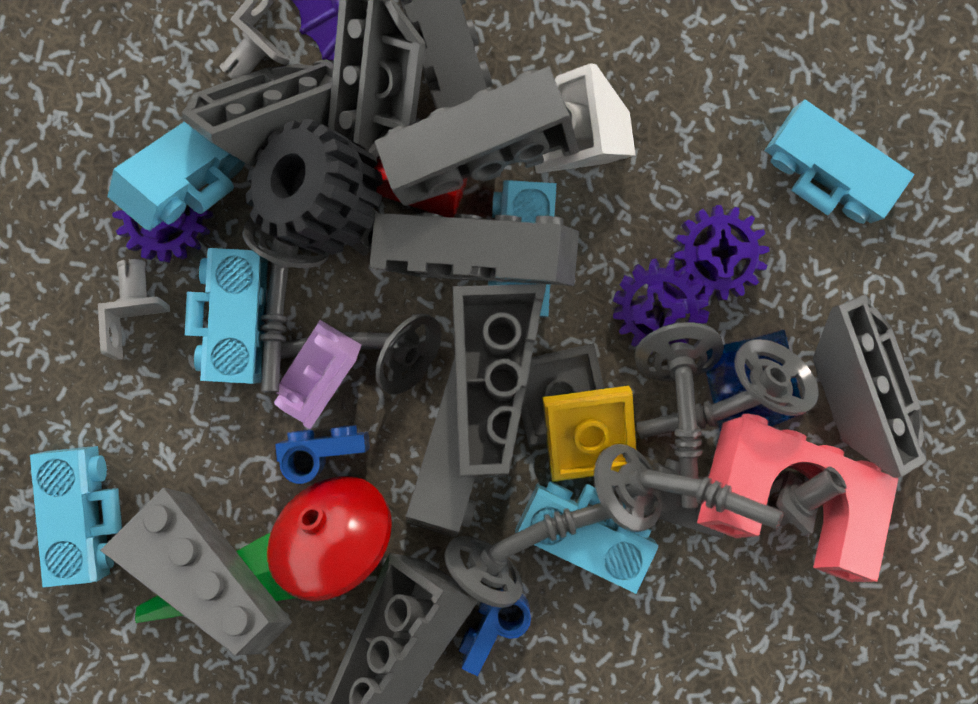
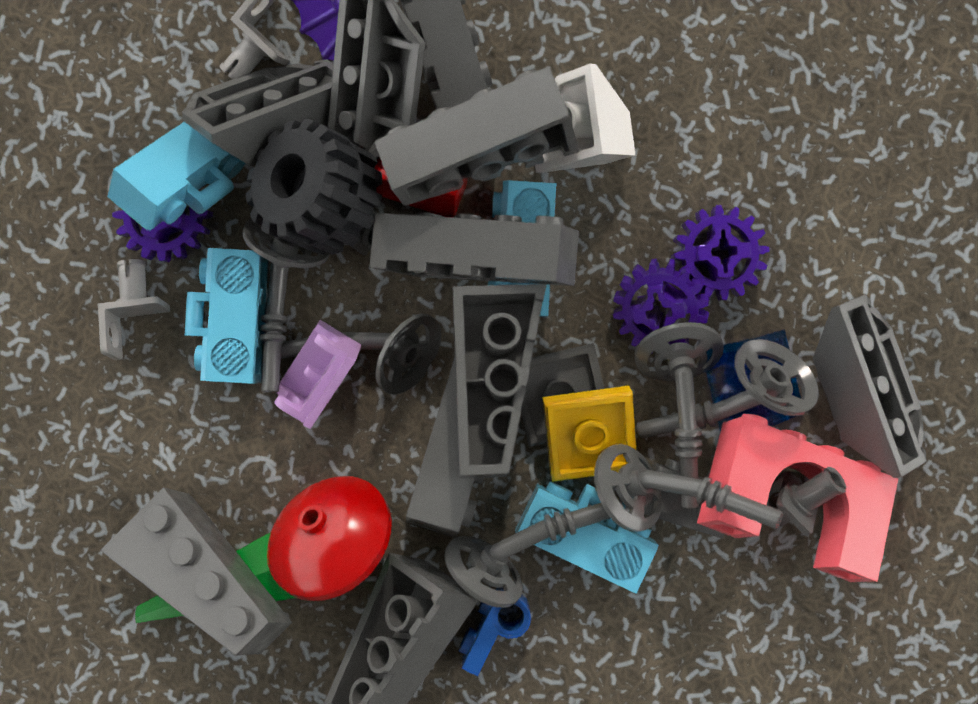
(68, 515): medium azure piece -> none
(341, 442): blue plate -> none
(841, 161): medium azure piece -> none

